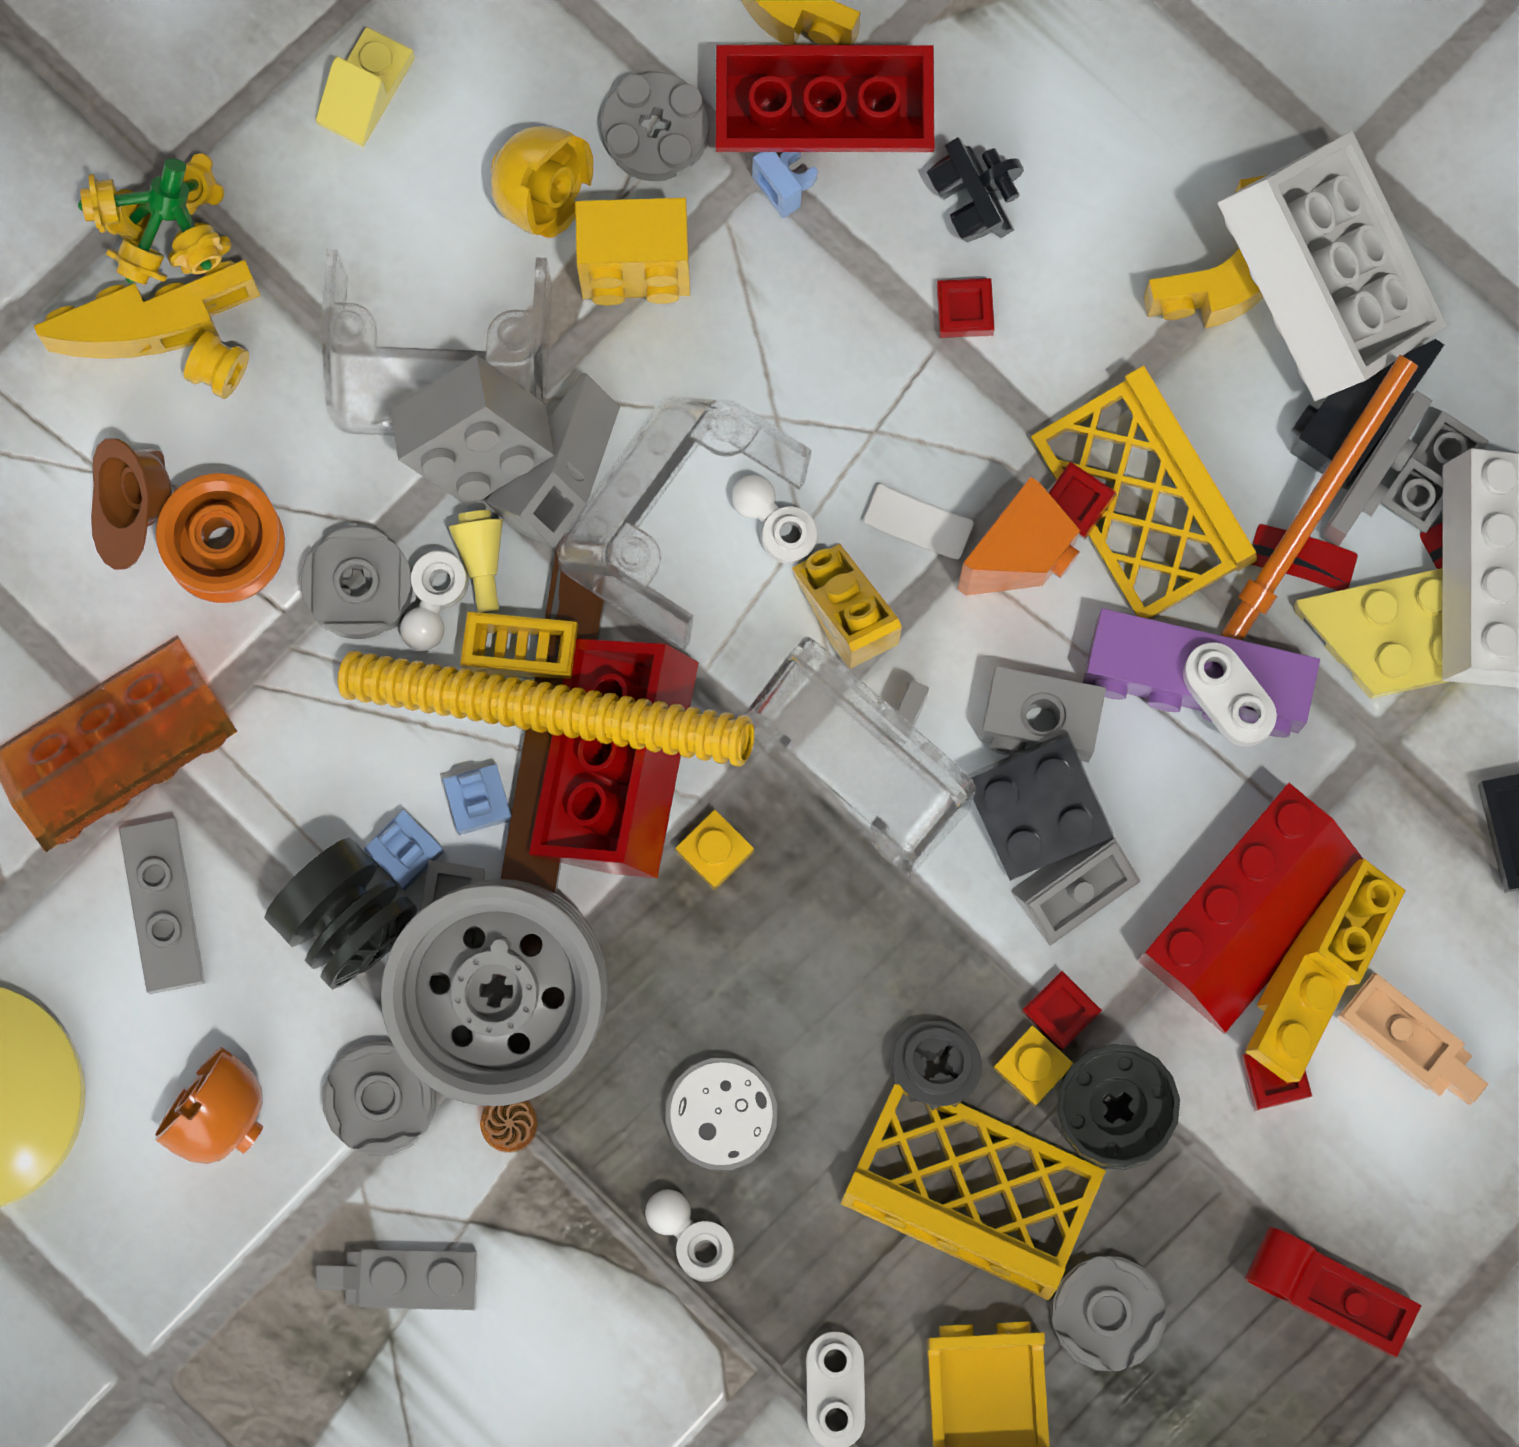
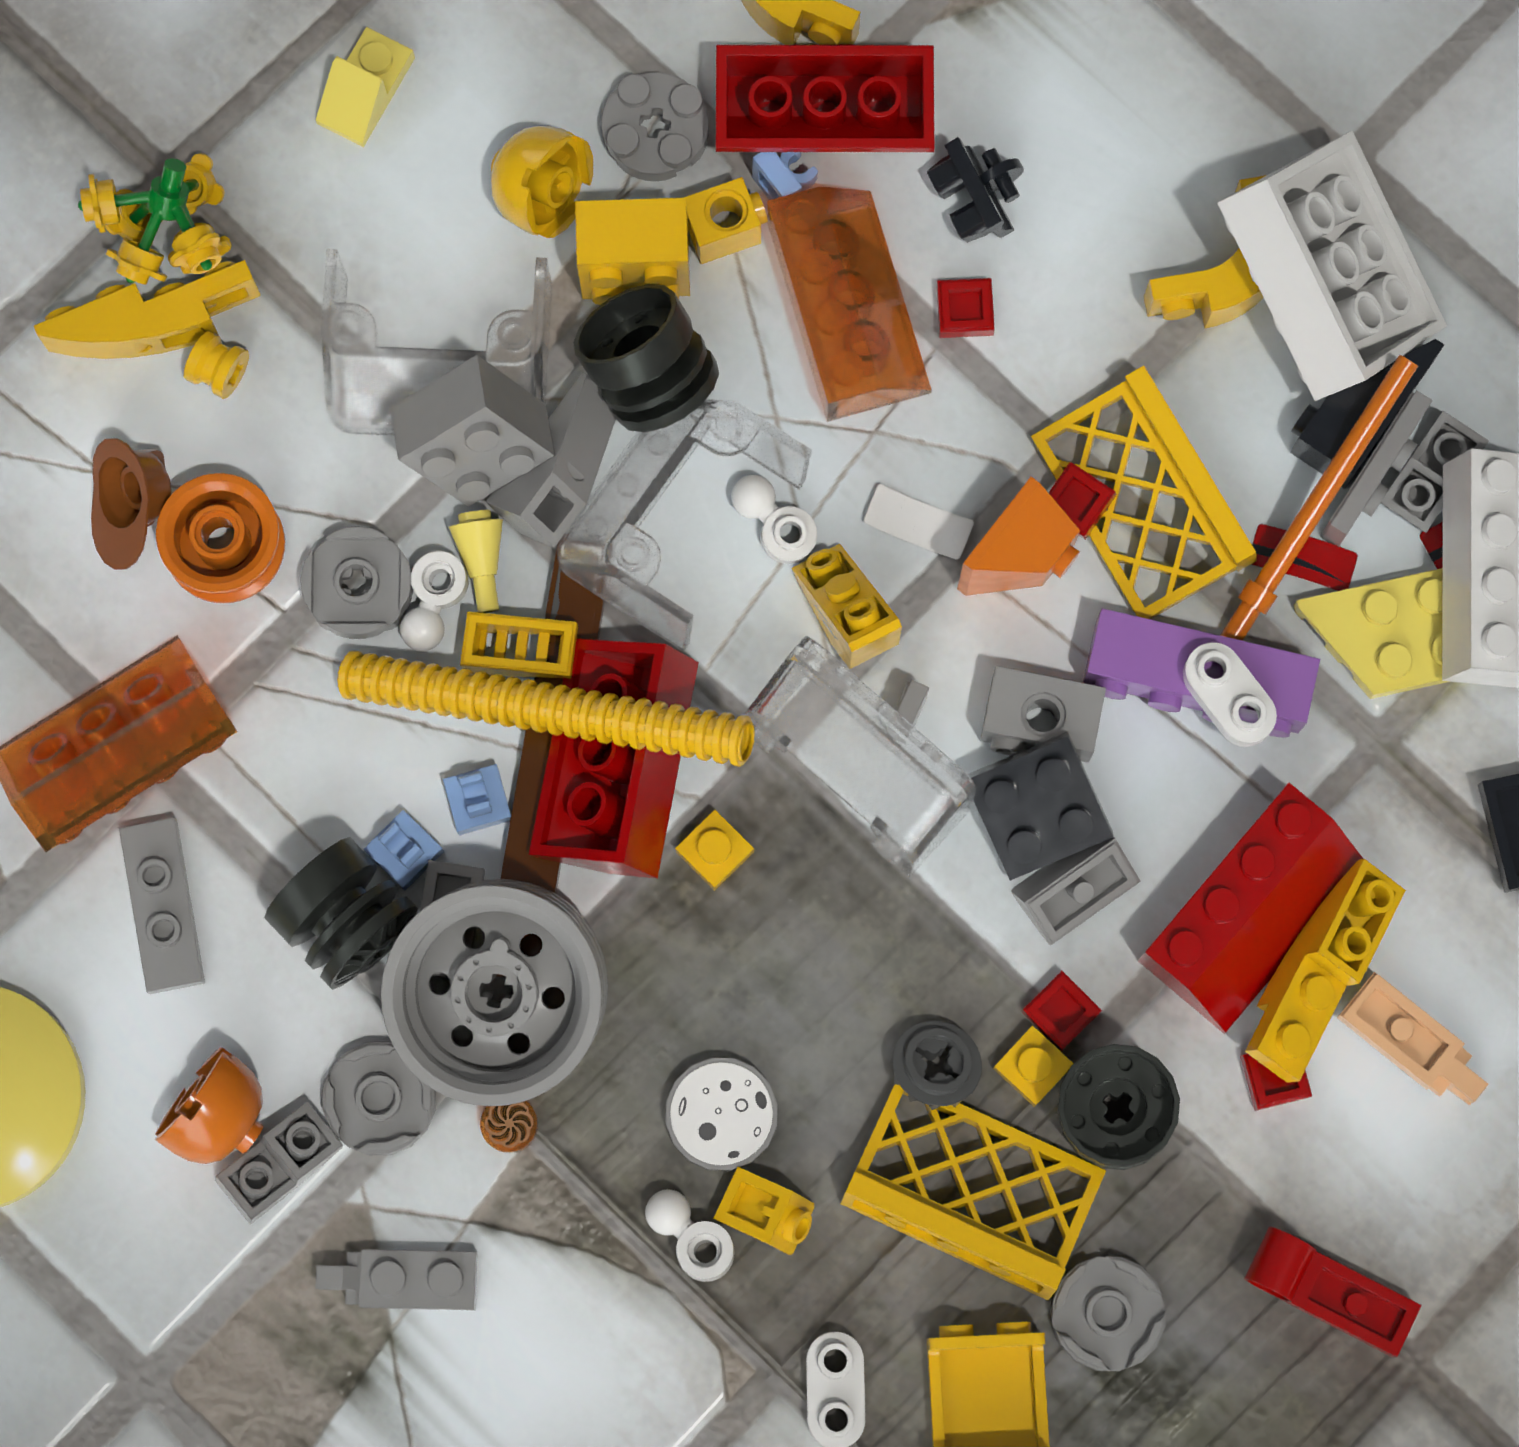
(278, 1163): none -> light grey slope
(646, 358): none -> pearl dark grey wheel
(716, 241): none -> yellow brick
(765, 1211): none -> yellow bracket
(846, 300): none -> clear orange slope

